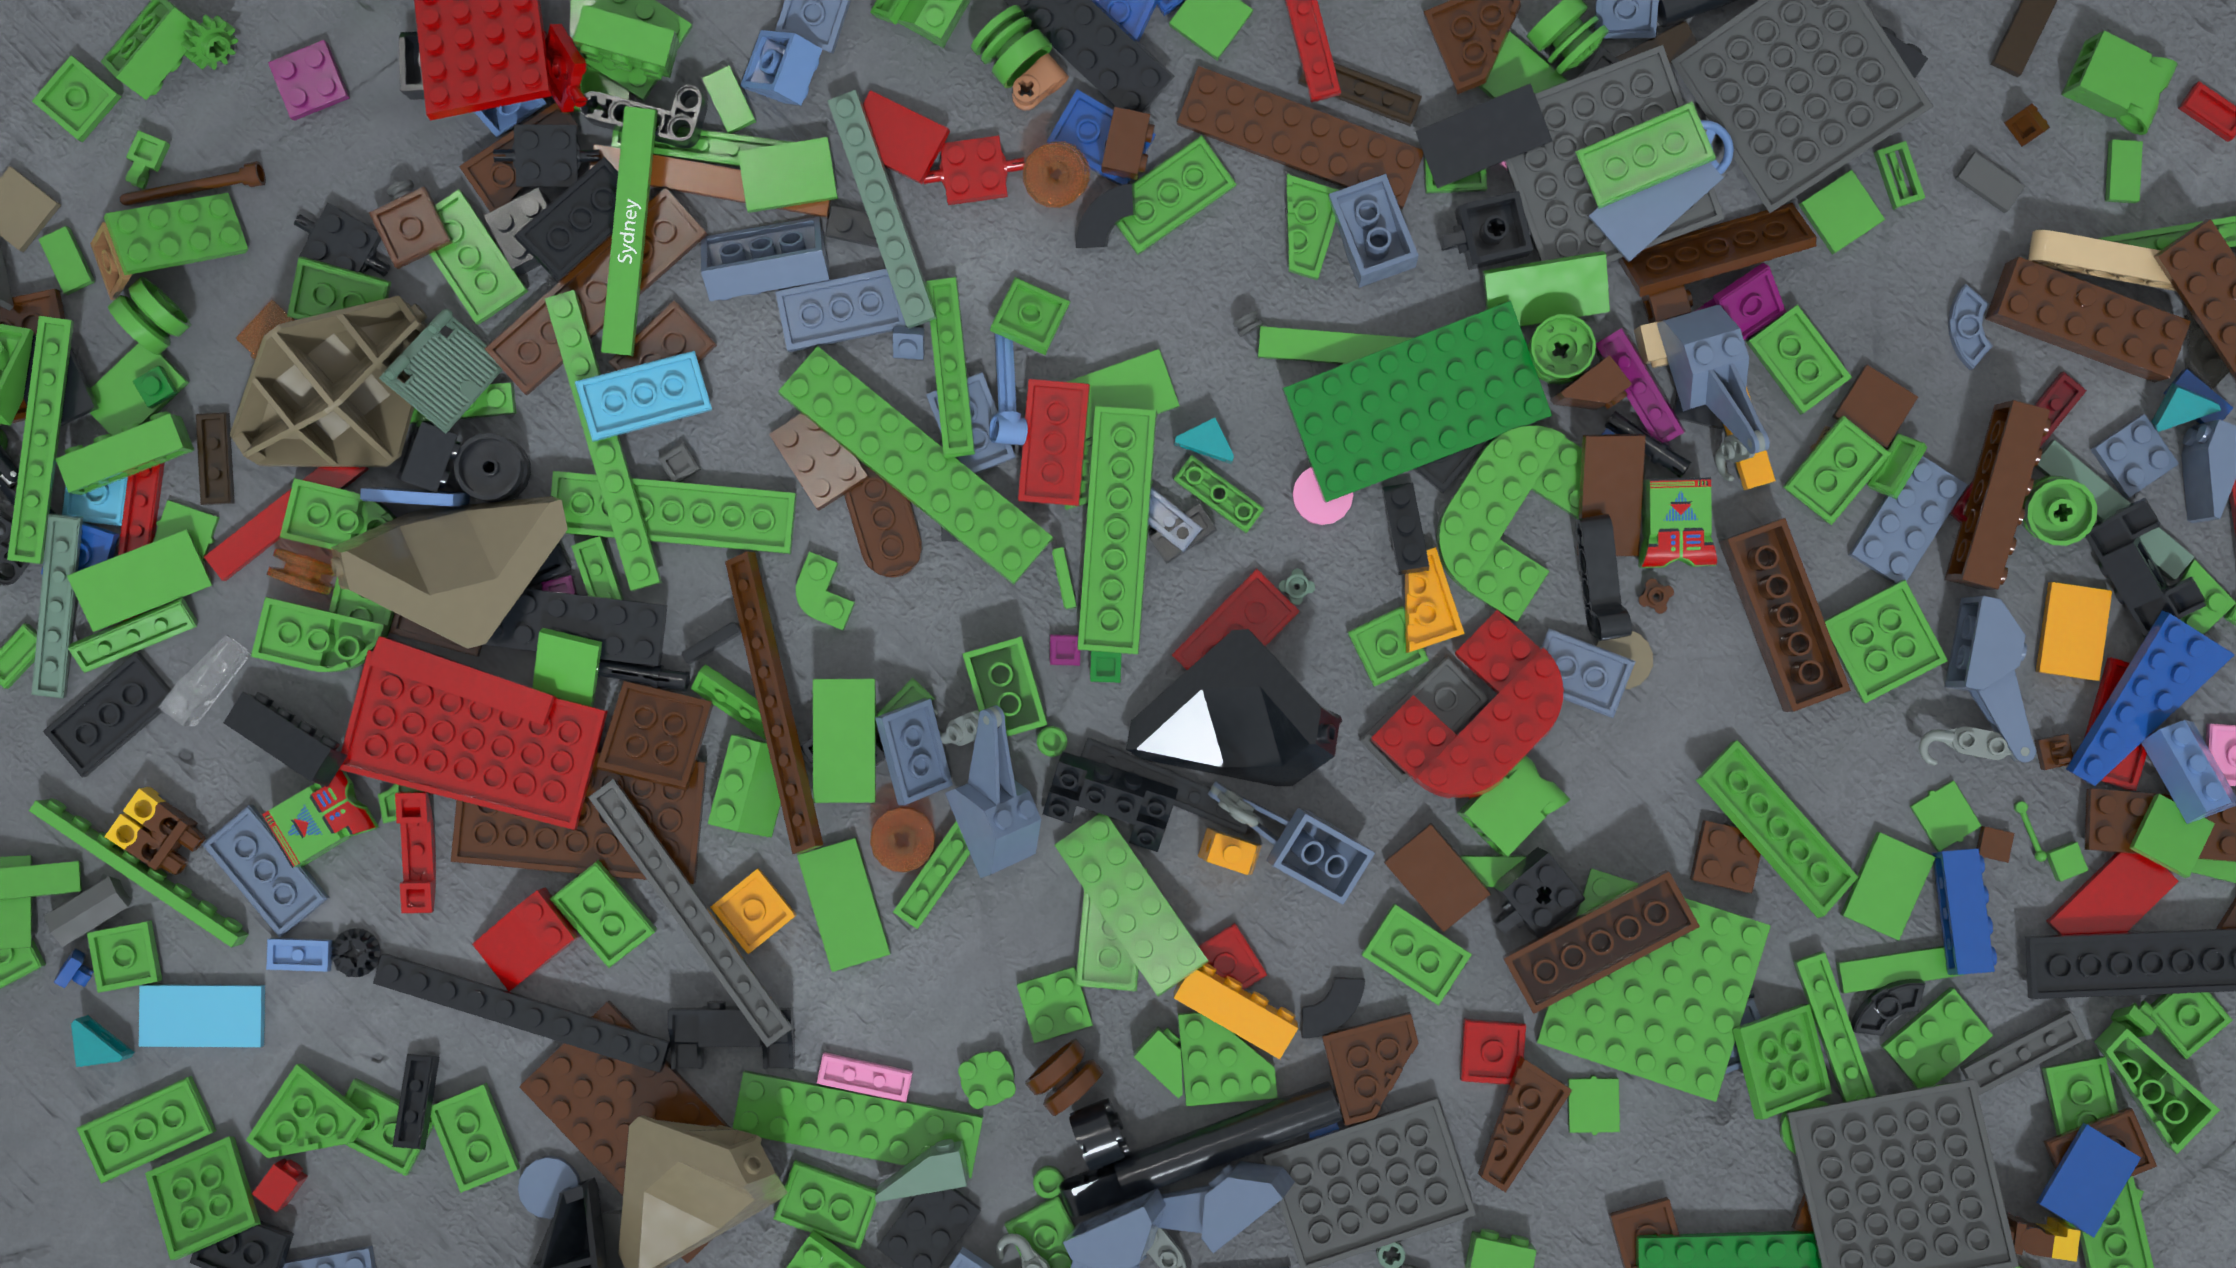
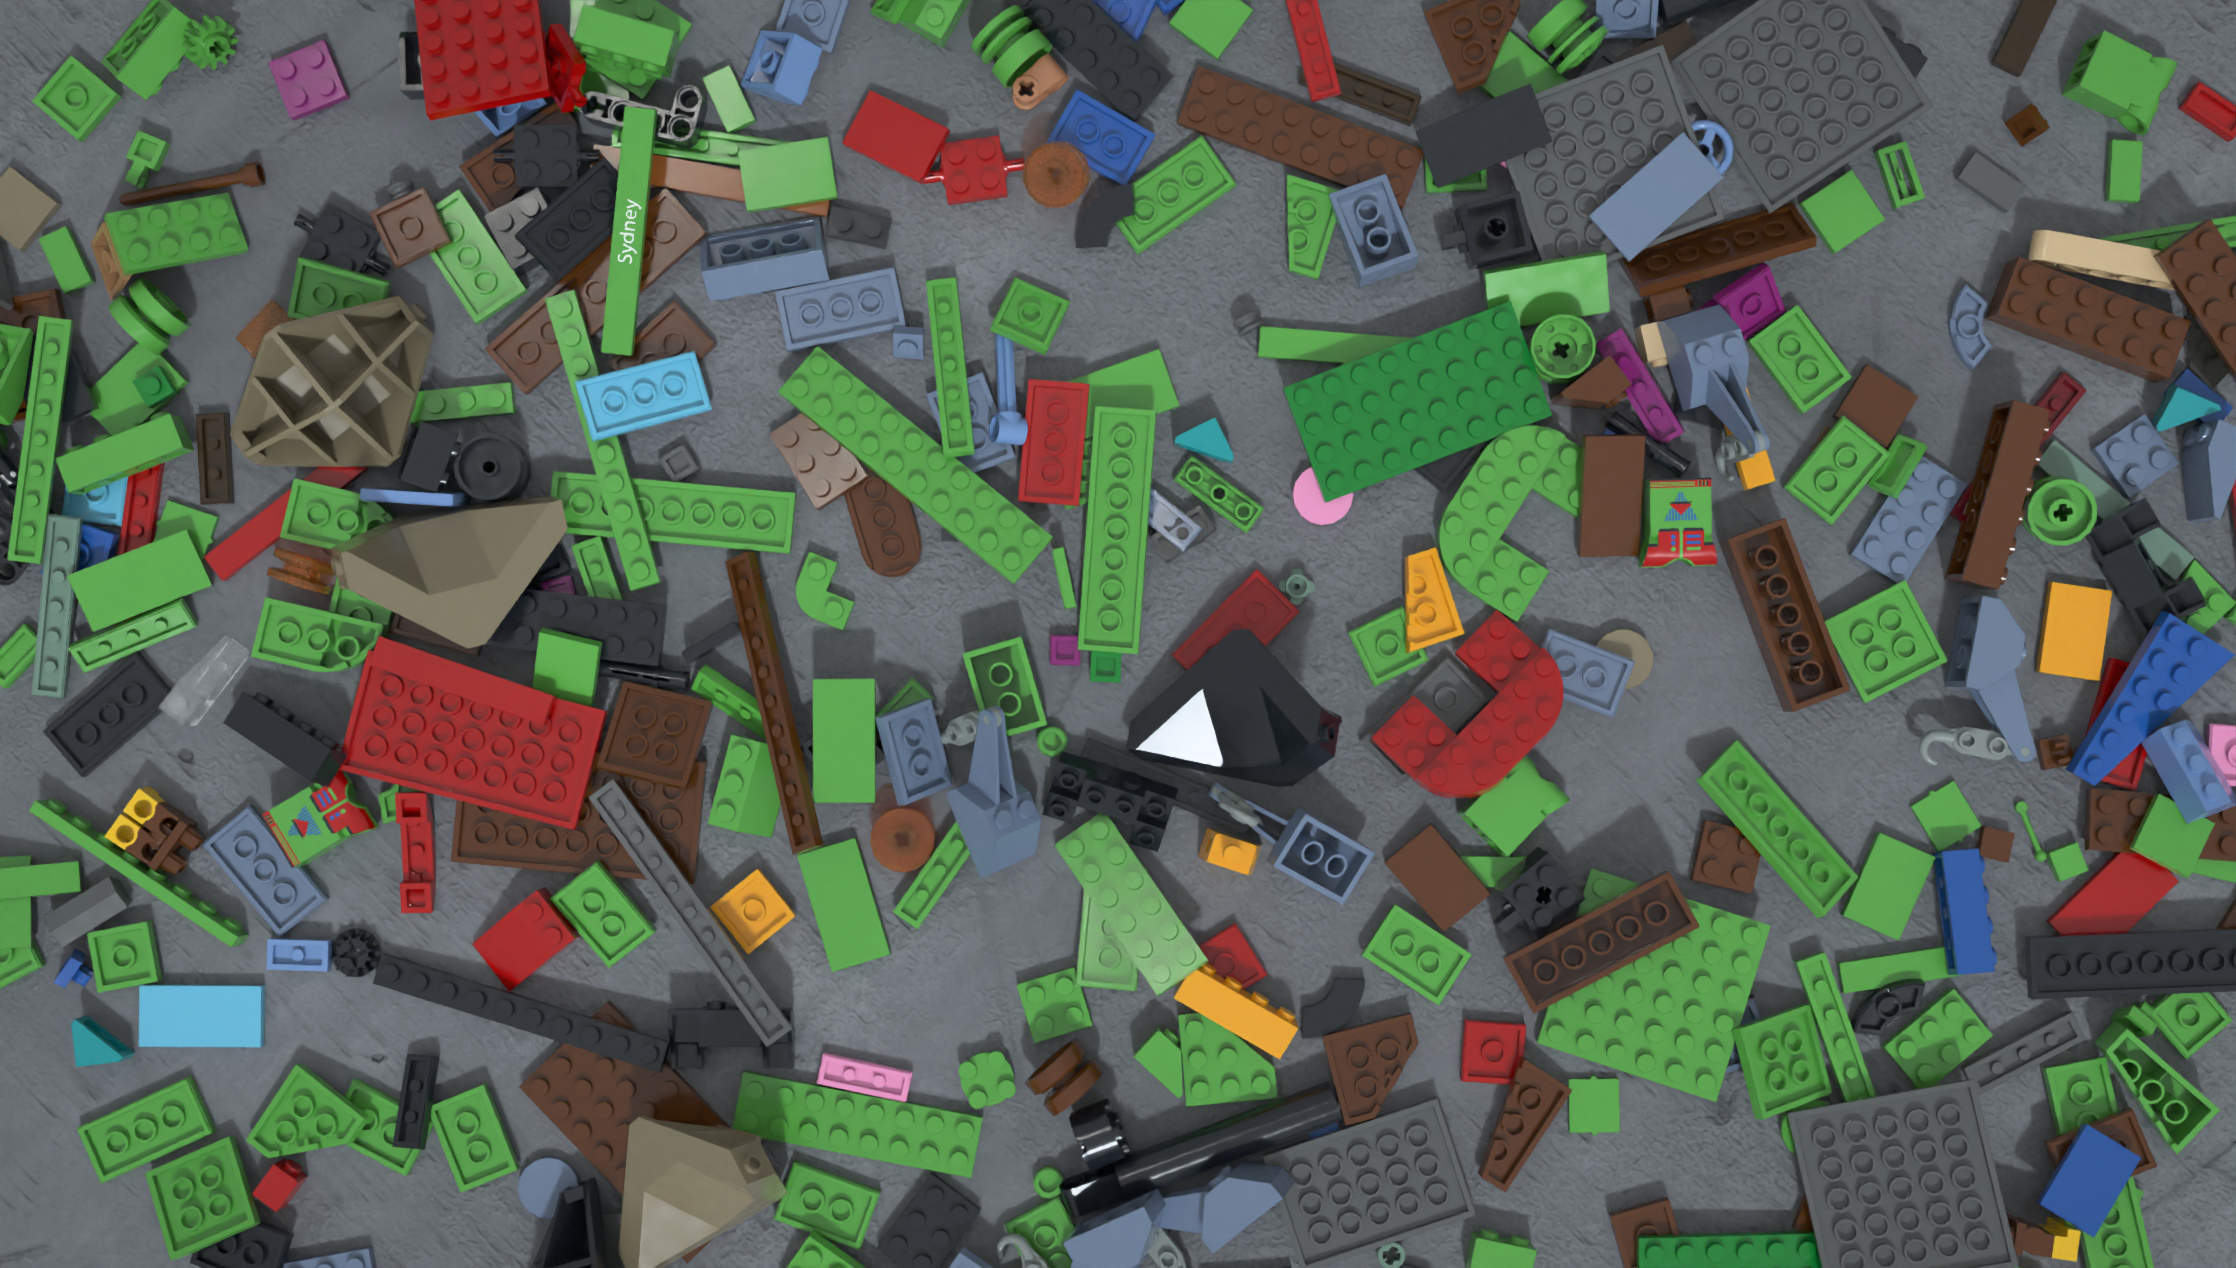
(443, 371): sand green window -> none
(882, 209): sand green plate -> none
(934, 1170): sand green slope -> none
(1126, 143): reddish brown brick -> none
(1405, 528): black plate -> none
(1600, 579): black beam -> none
(1645, 155): bright green tile -> none
(1648, 600): reddish brown plate -> none

